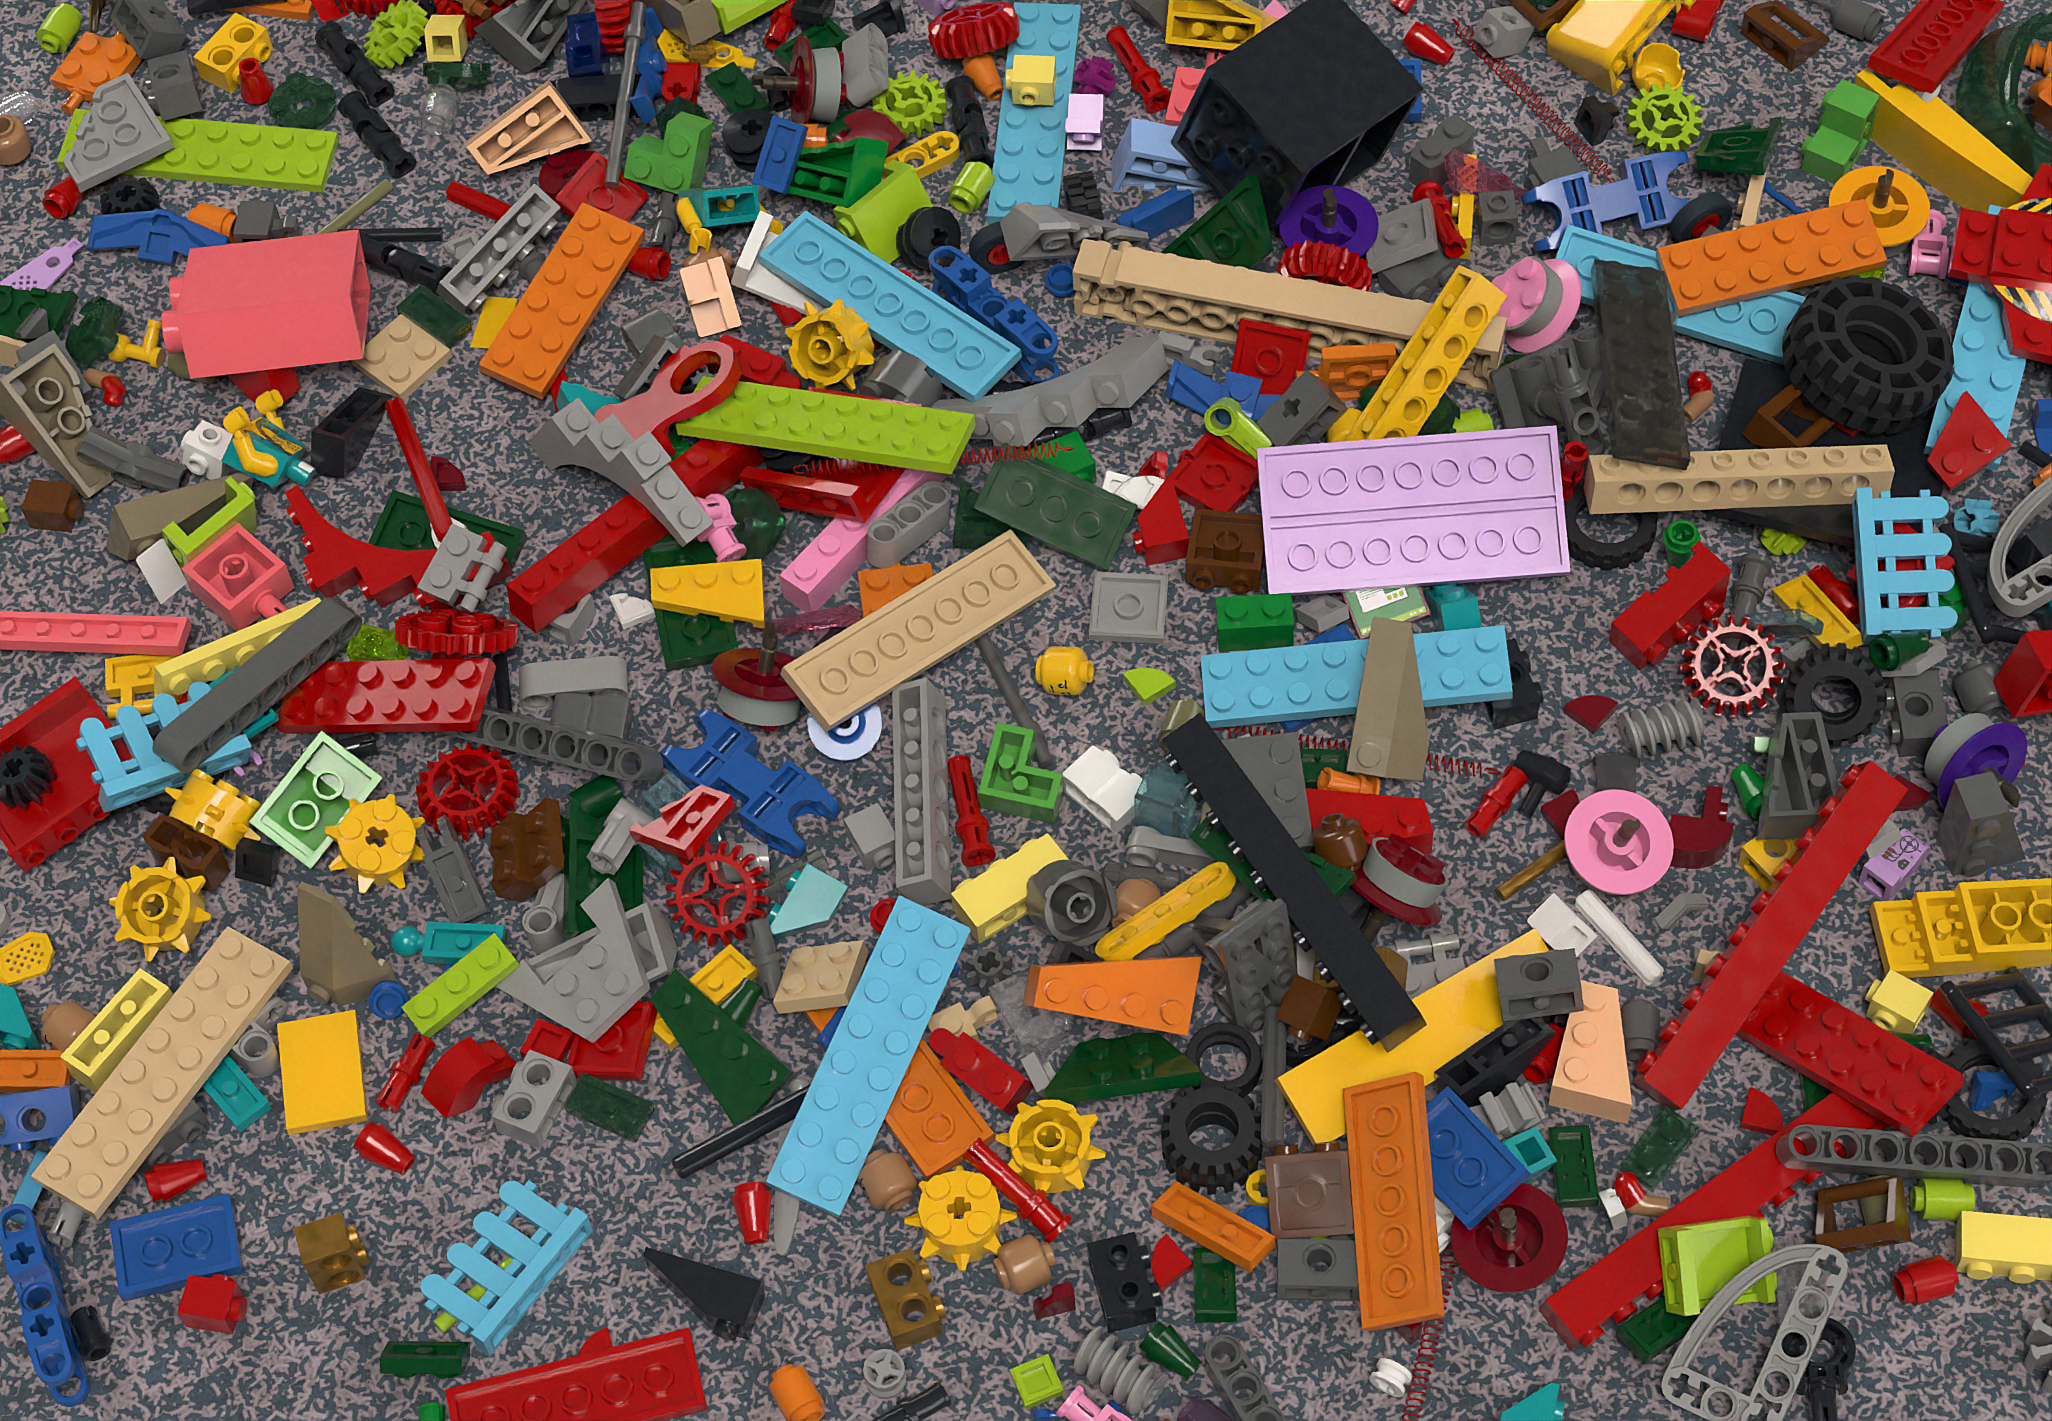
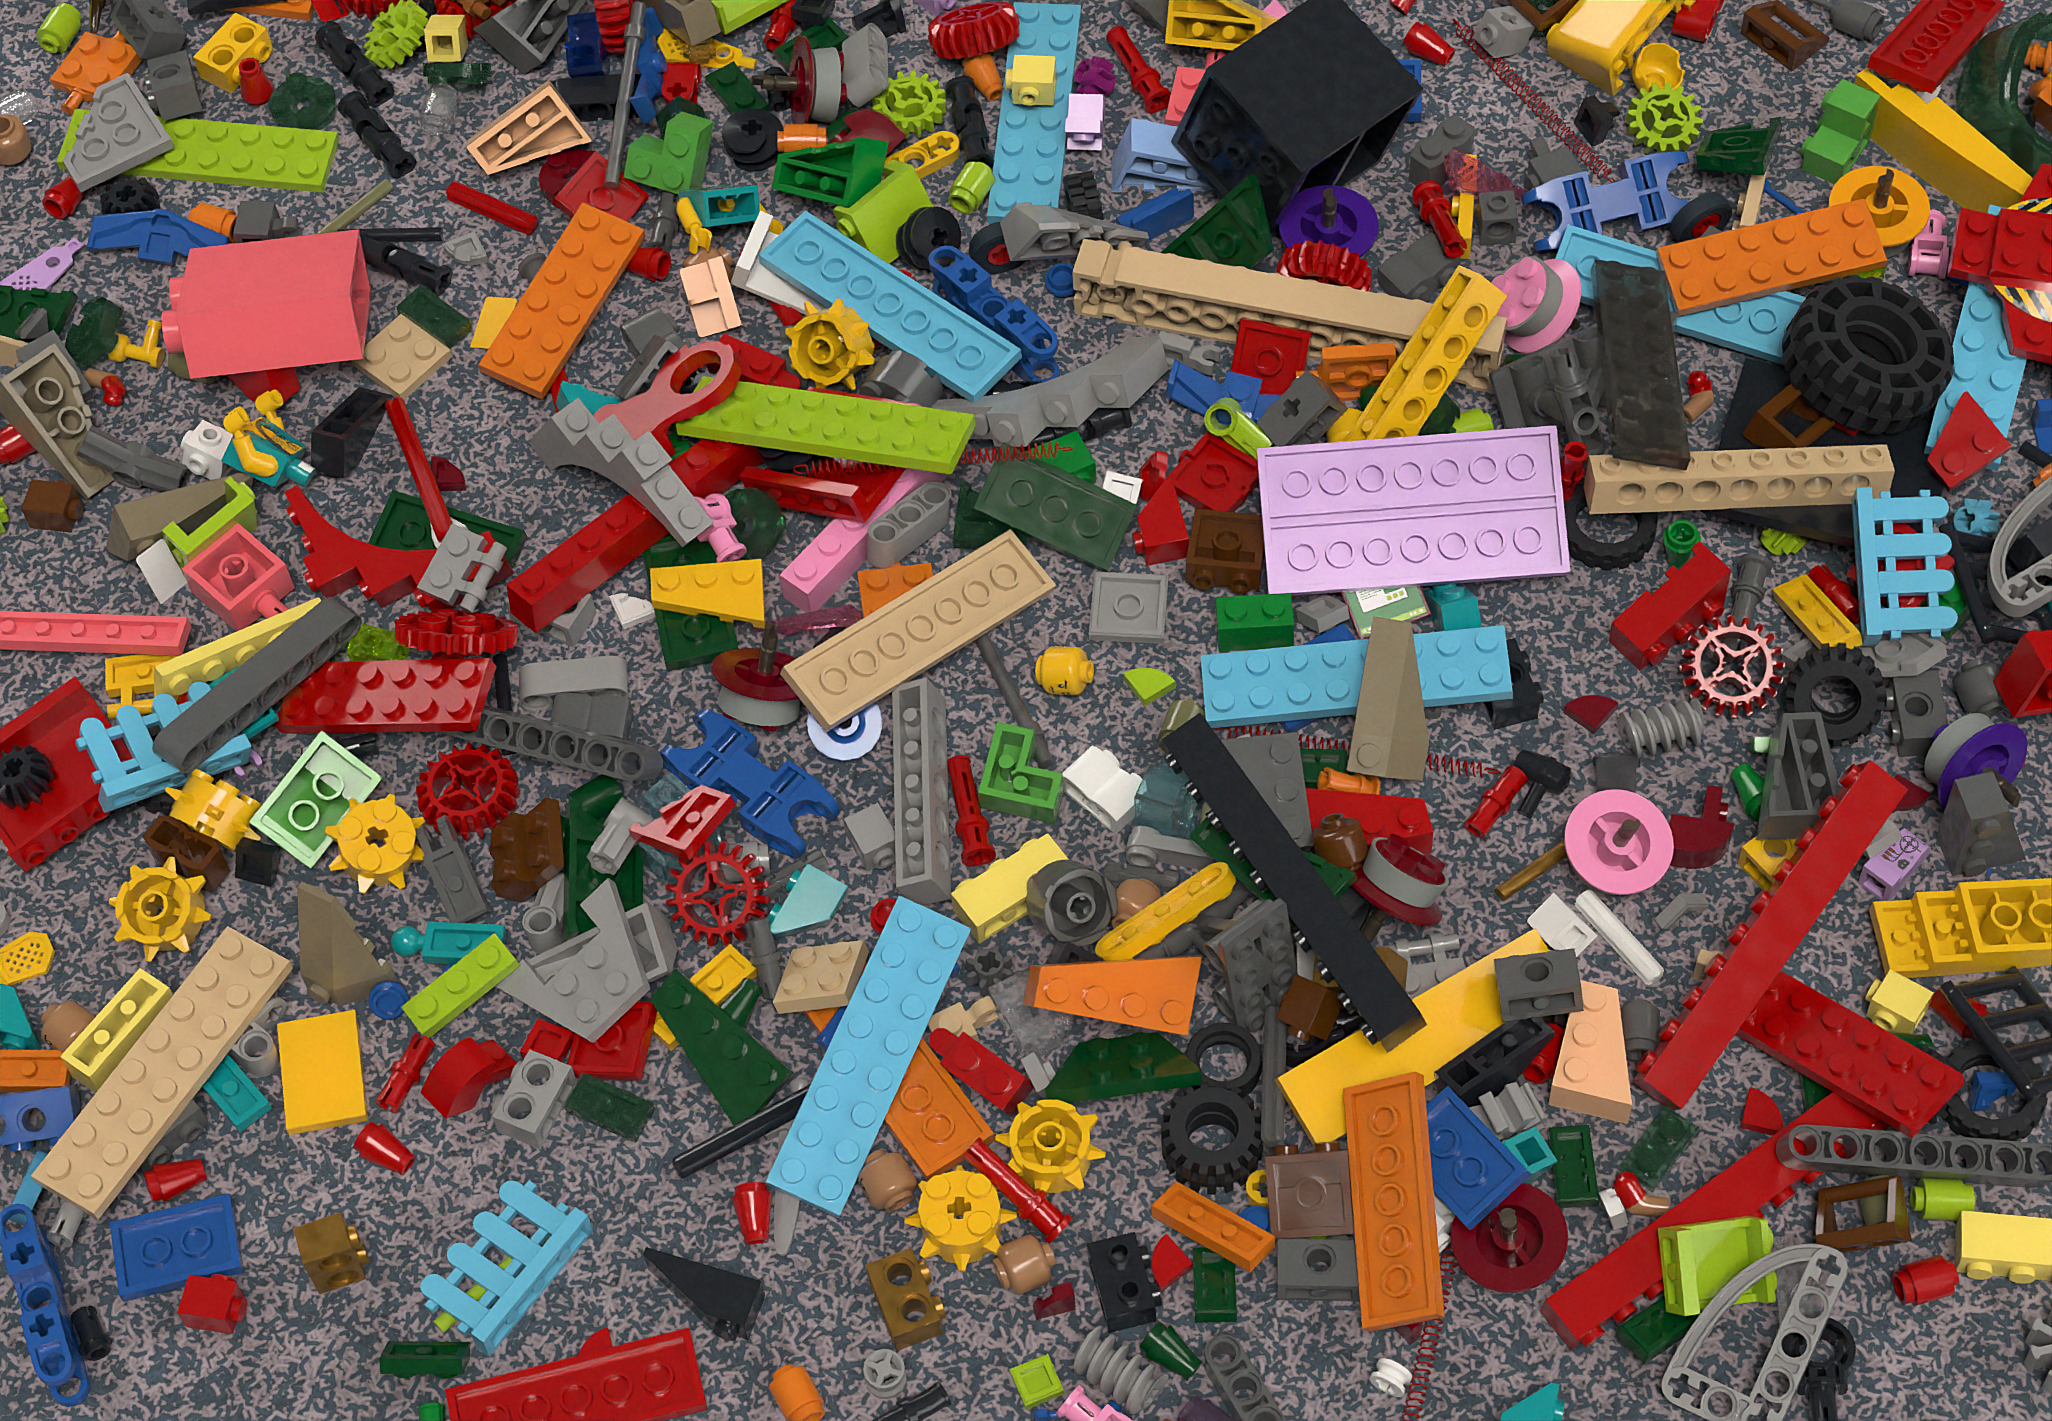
(494, 253): light grey brick -> none
(780, 154): blue panel -> none
(1139, 489): white tile -> none
(1403, 236): light grey tile -> none
(1558, 811): dark red tile -> none
(1786, 624): clear light blue tile -> none
(1895, 649): dark green cone -> none

